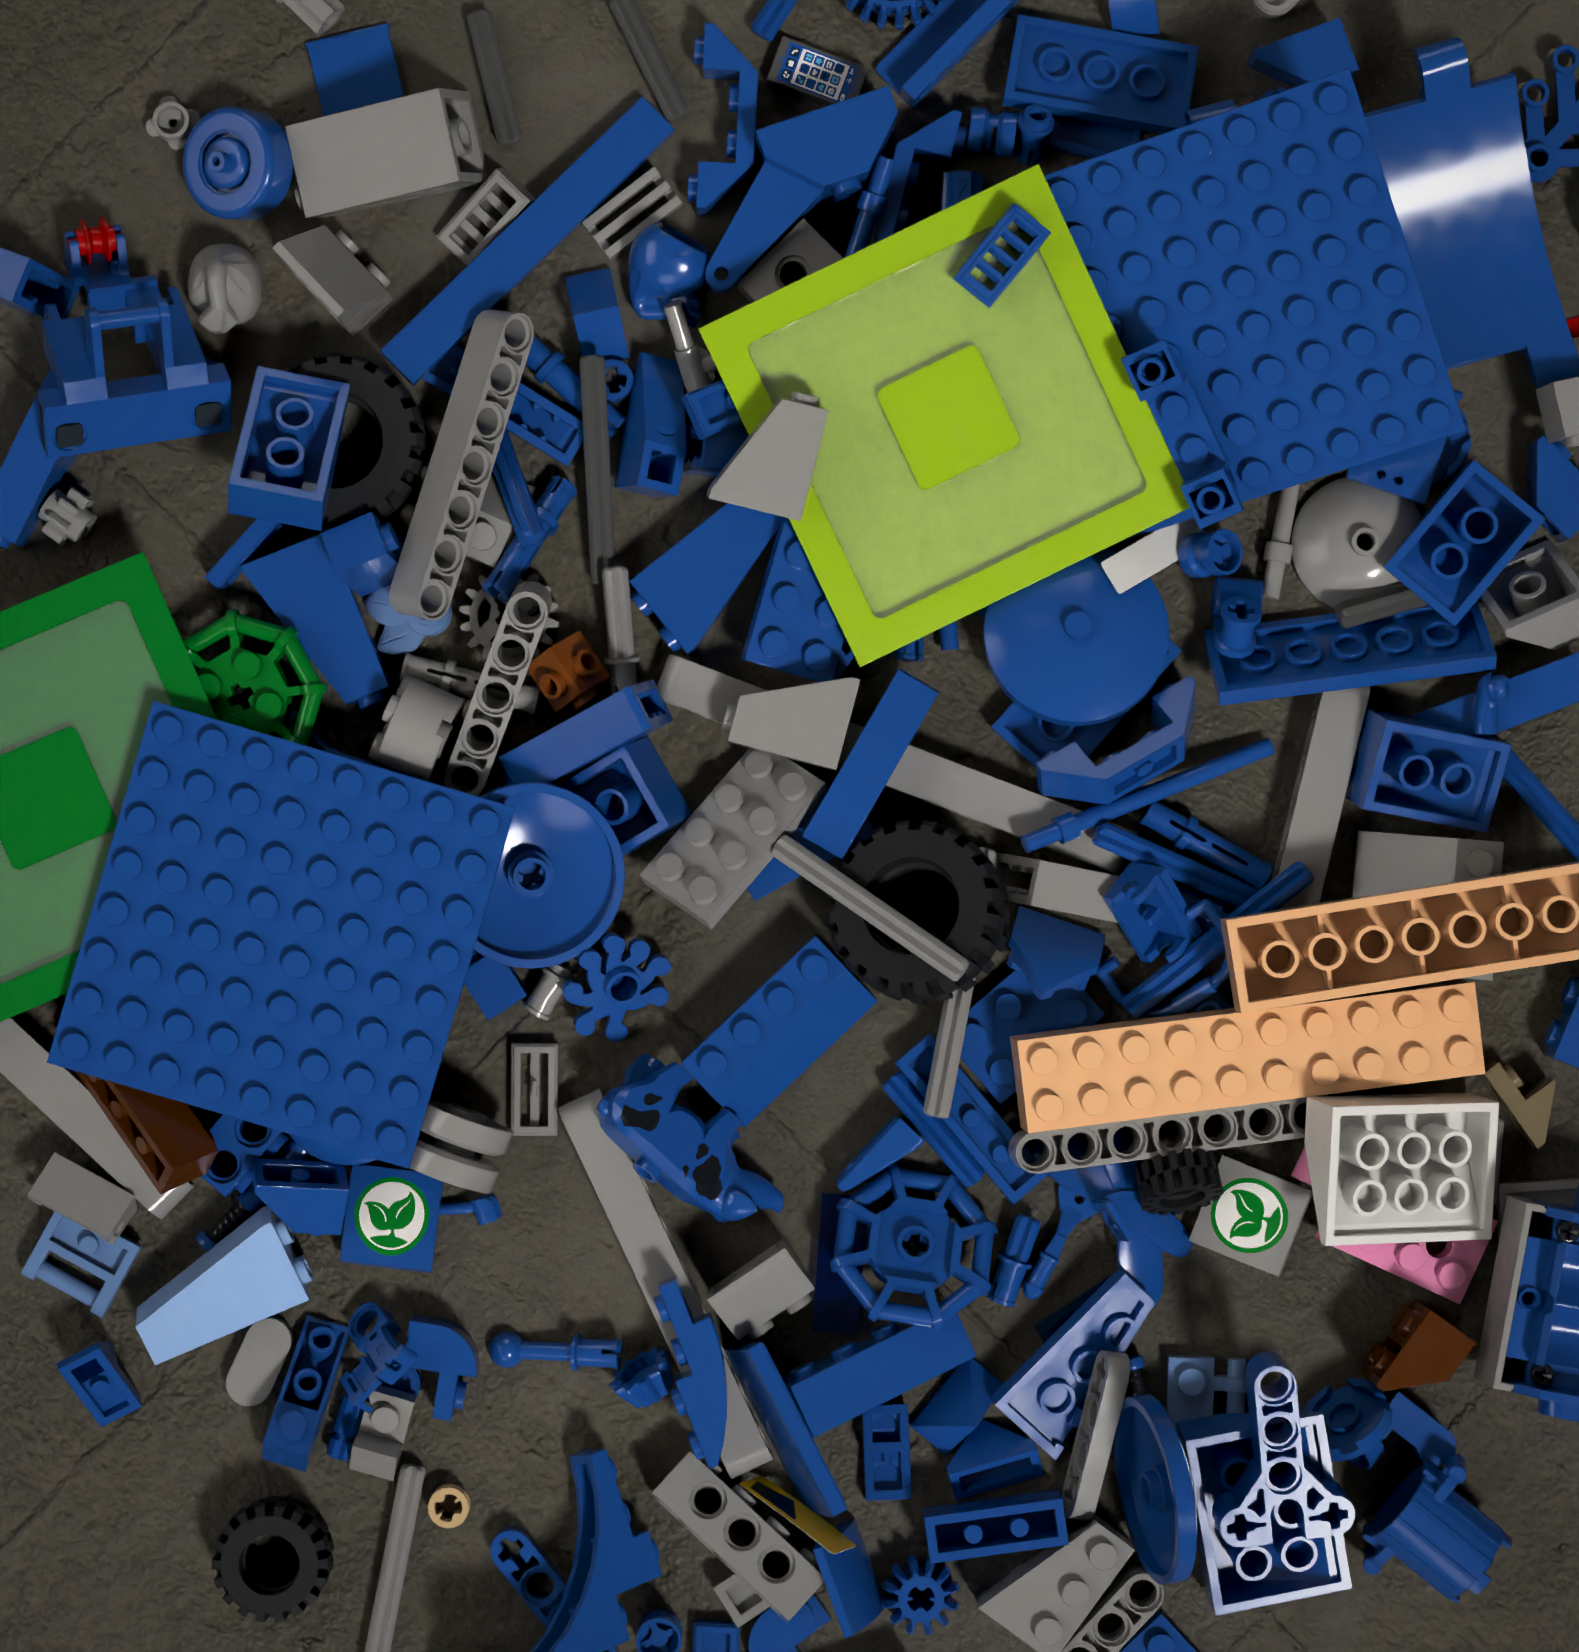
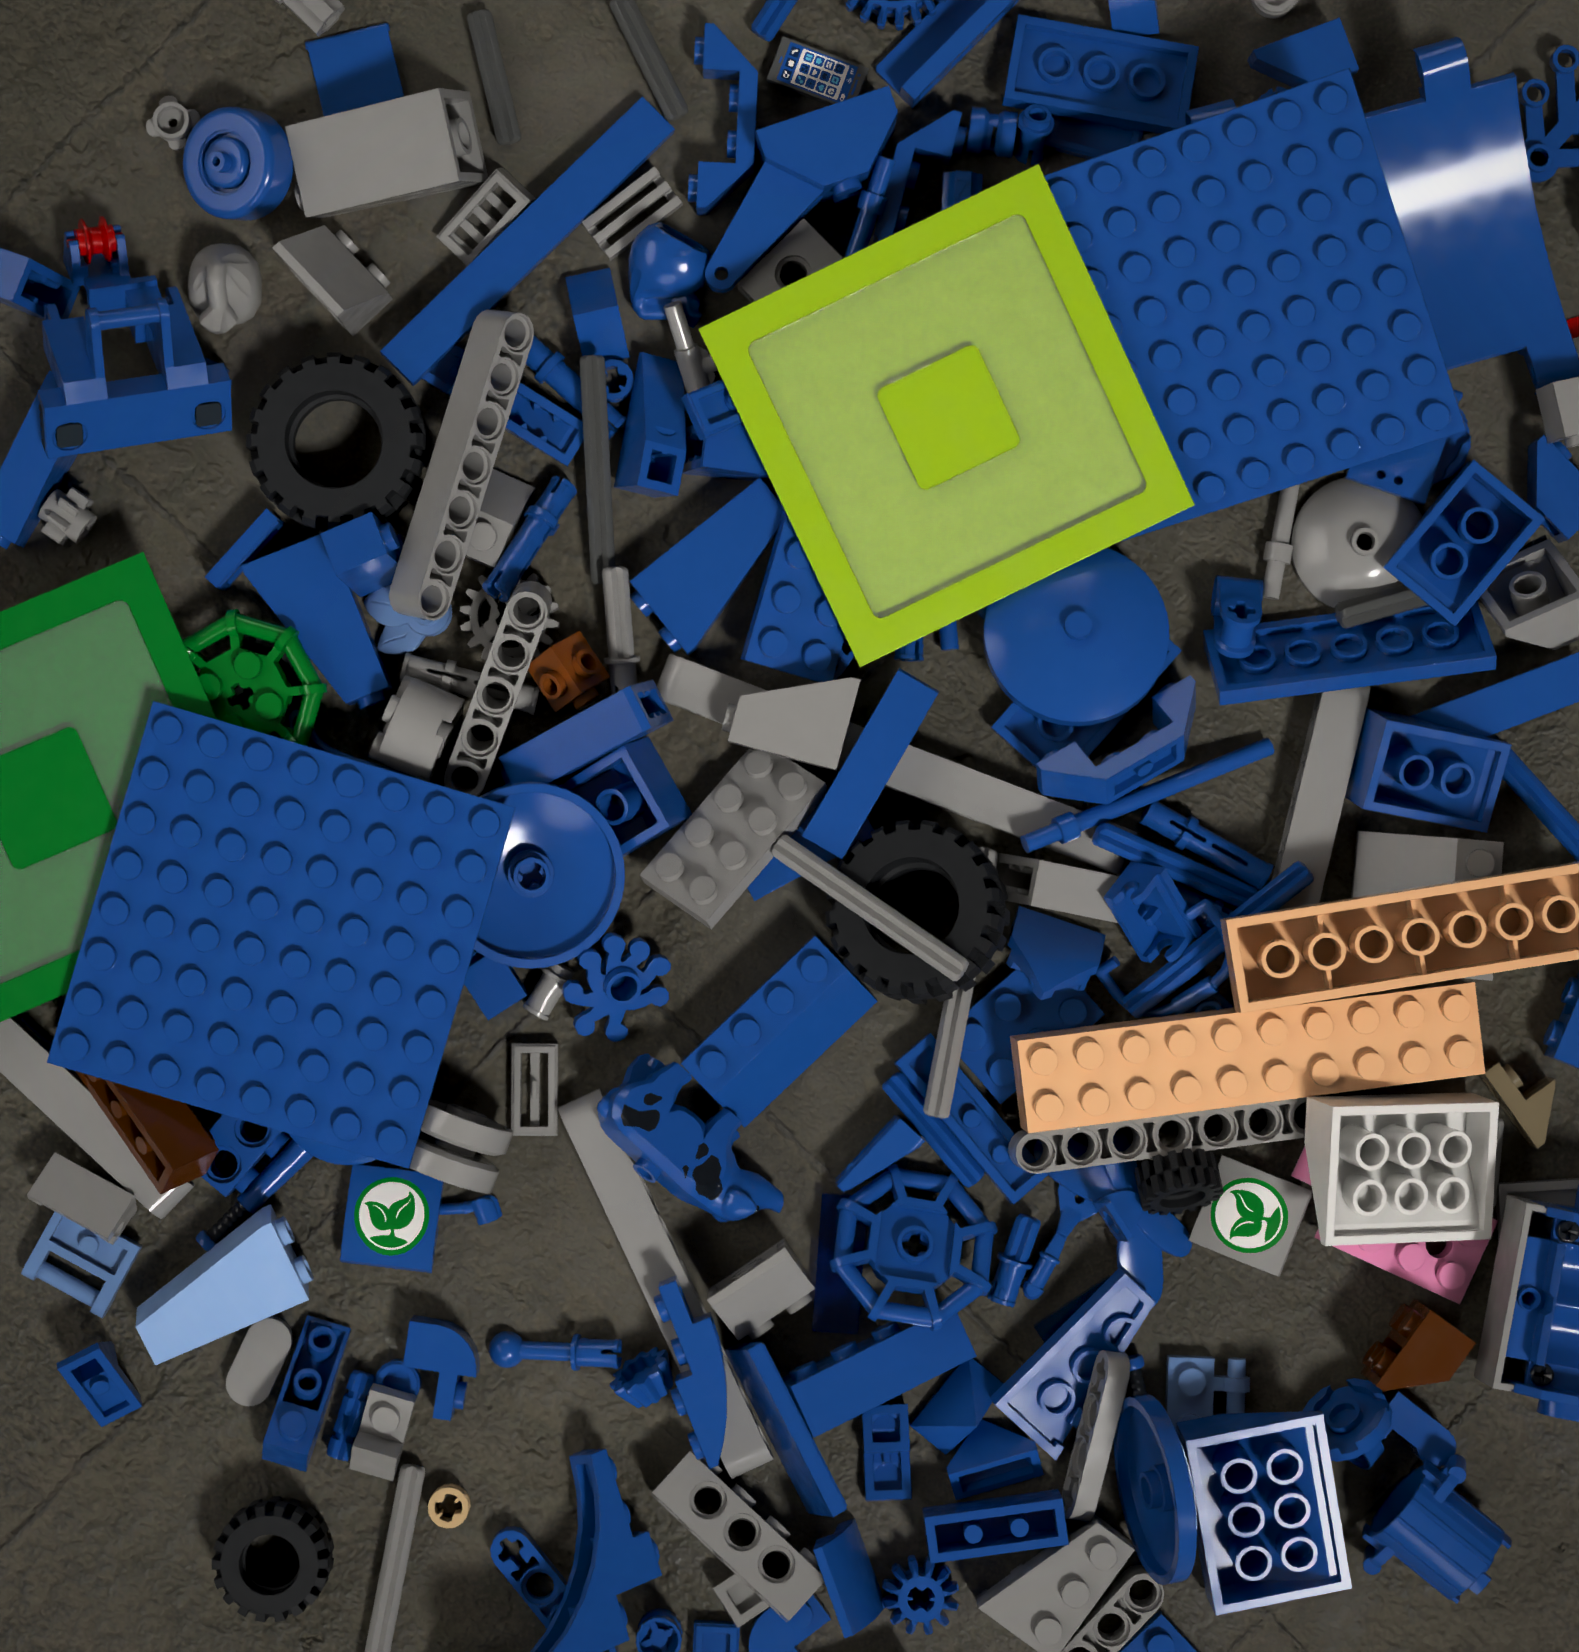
(288, 448): blue slope -> none
(303, 1193): blue slope -> none
(381, 1350): blue piece -> none
(517, 494): blue axle -> none
(776, 460): light grey slope -> none
(798, 1514): yellow sticker -> none
(1014, 266): blue slope -> none
(1147, 555): white sticker -> none
(1186, 430): blue slope -> none
(1210, 553): blue wheel -> none
(1259, 1491): blue beam -> none
(1485, 702): blue arm -> none

